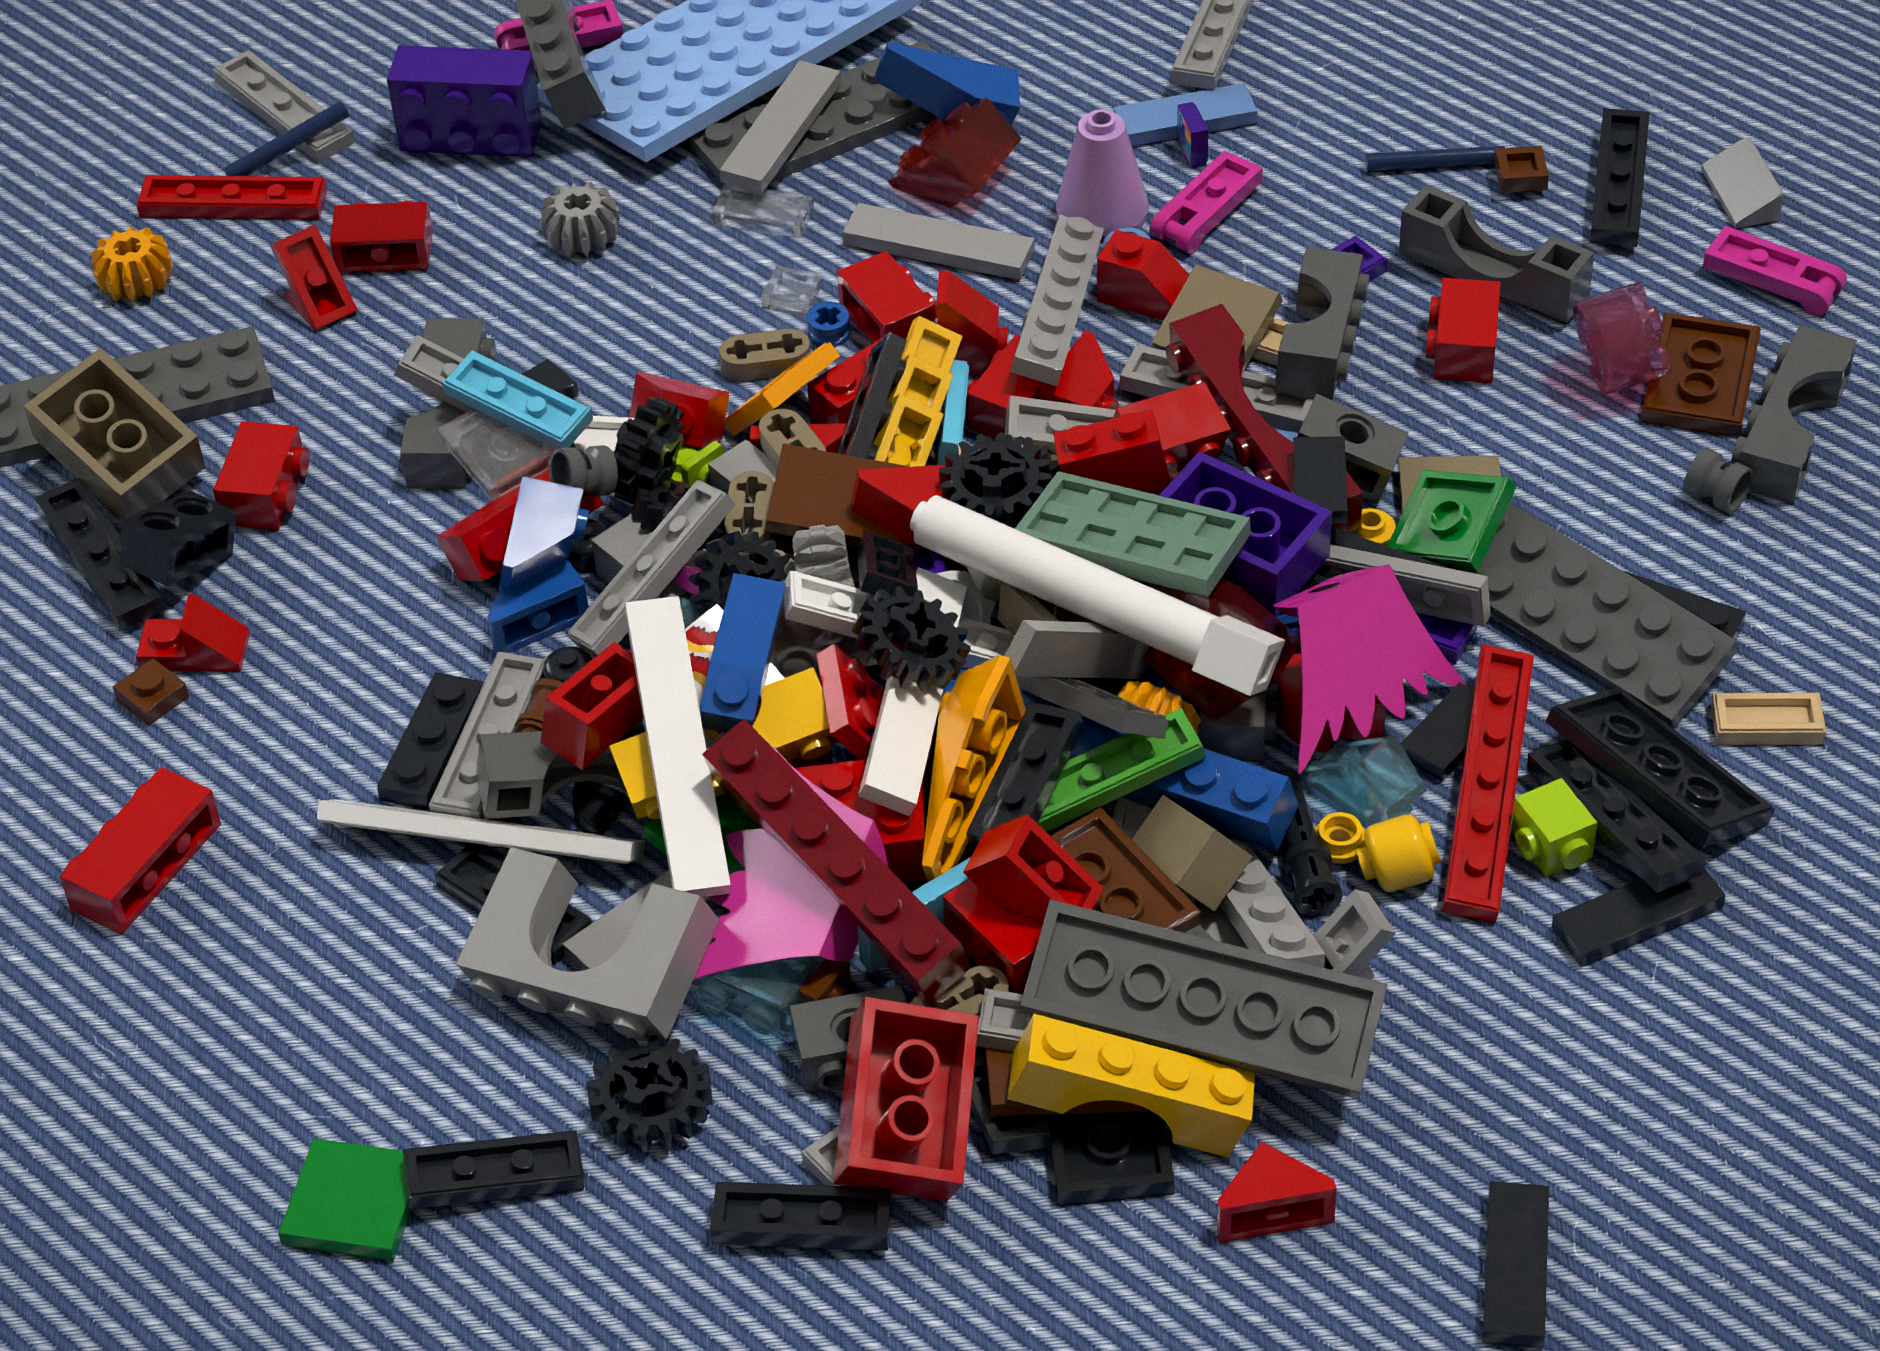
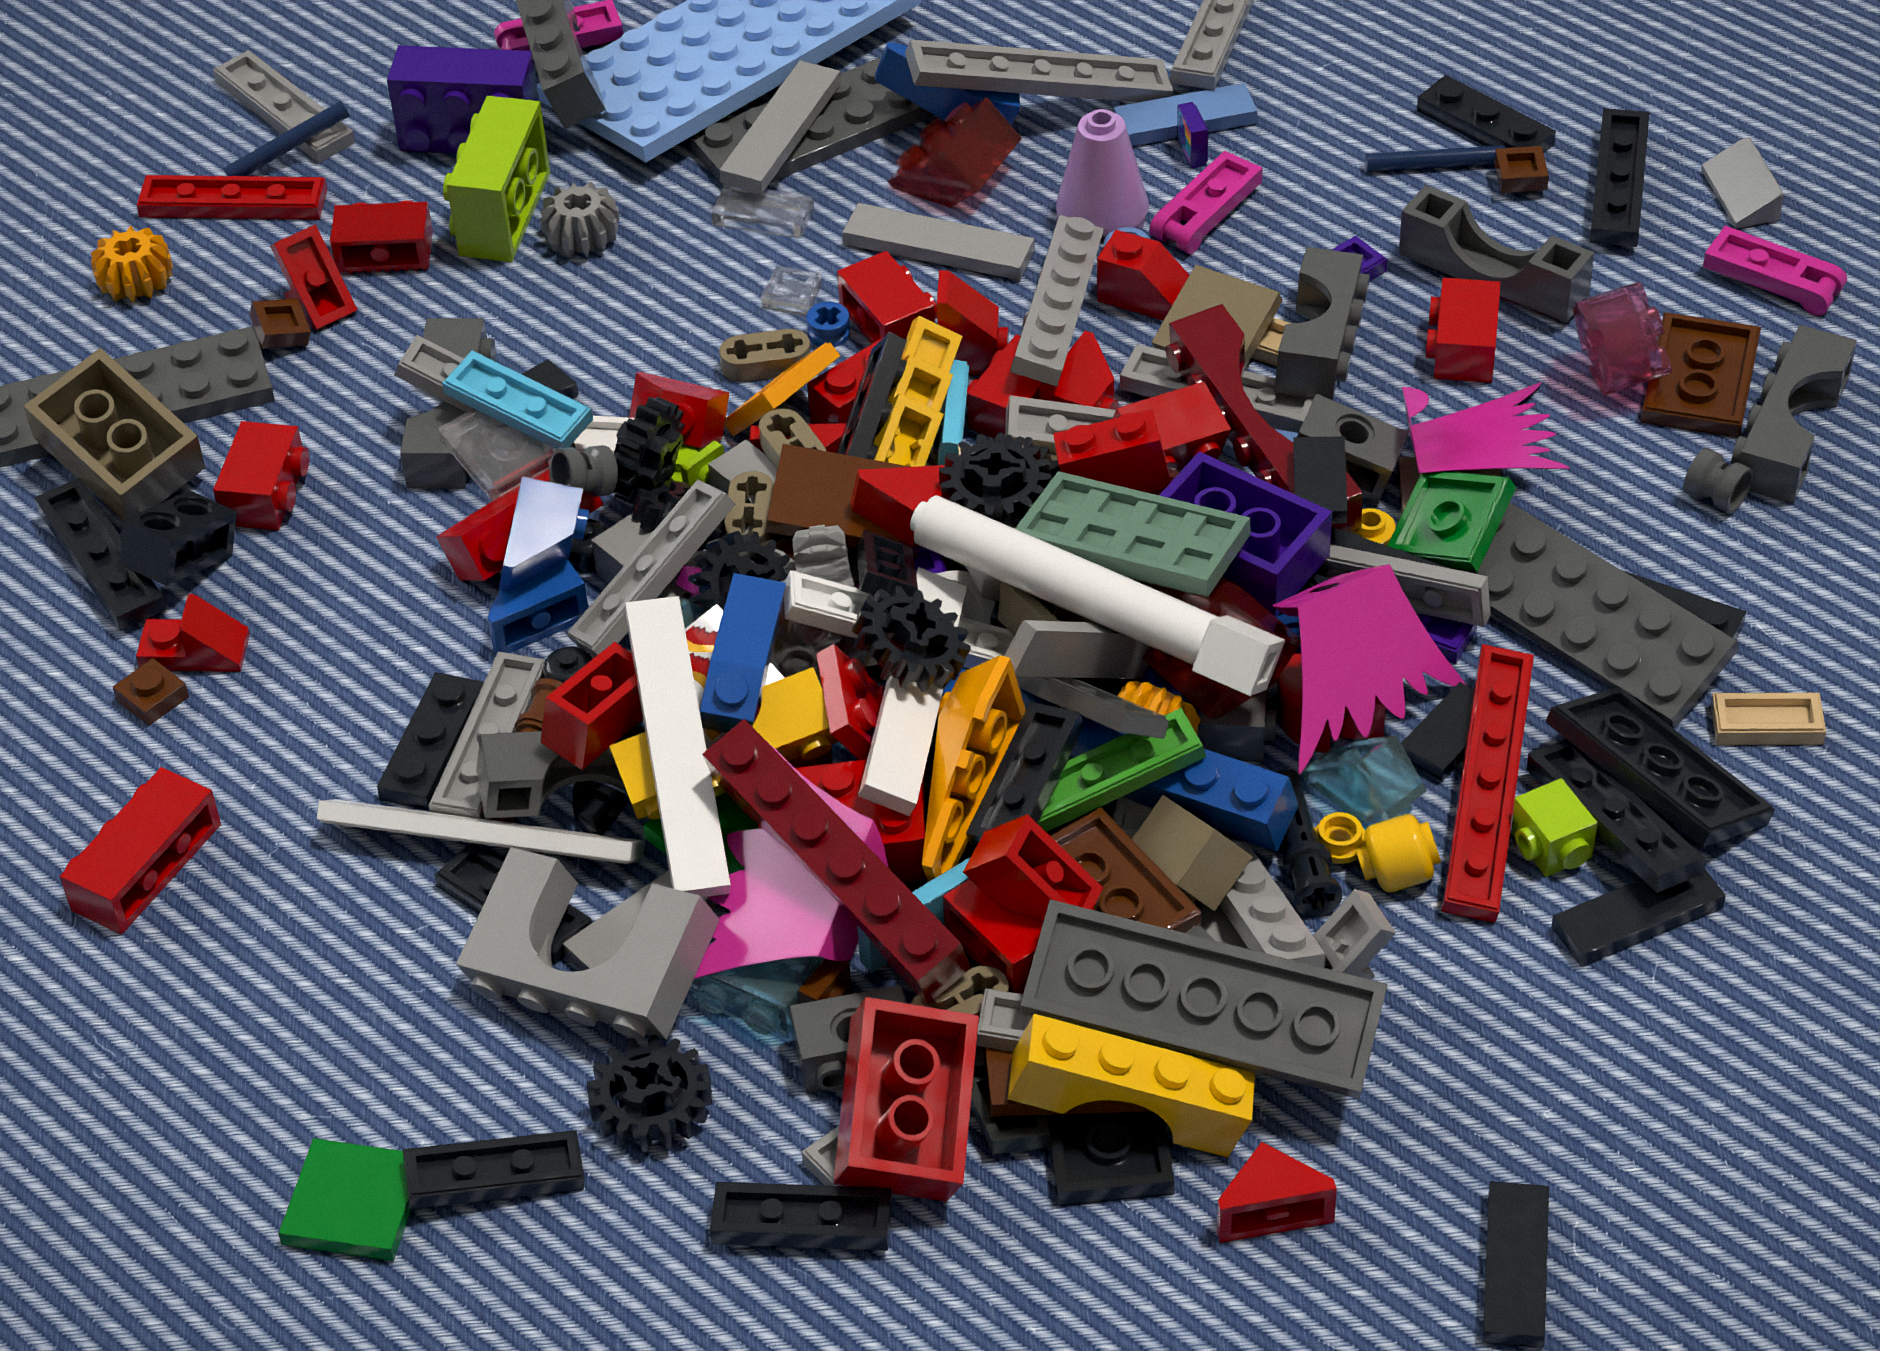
(280, 323): none -> reddish brown plate
(497, 178): none -> lime brick
(1037, 71): none -> light grey plate
(1478, 436): none -> dark pink piece
(1482, 116): none -> black plate

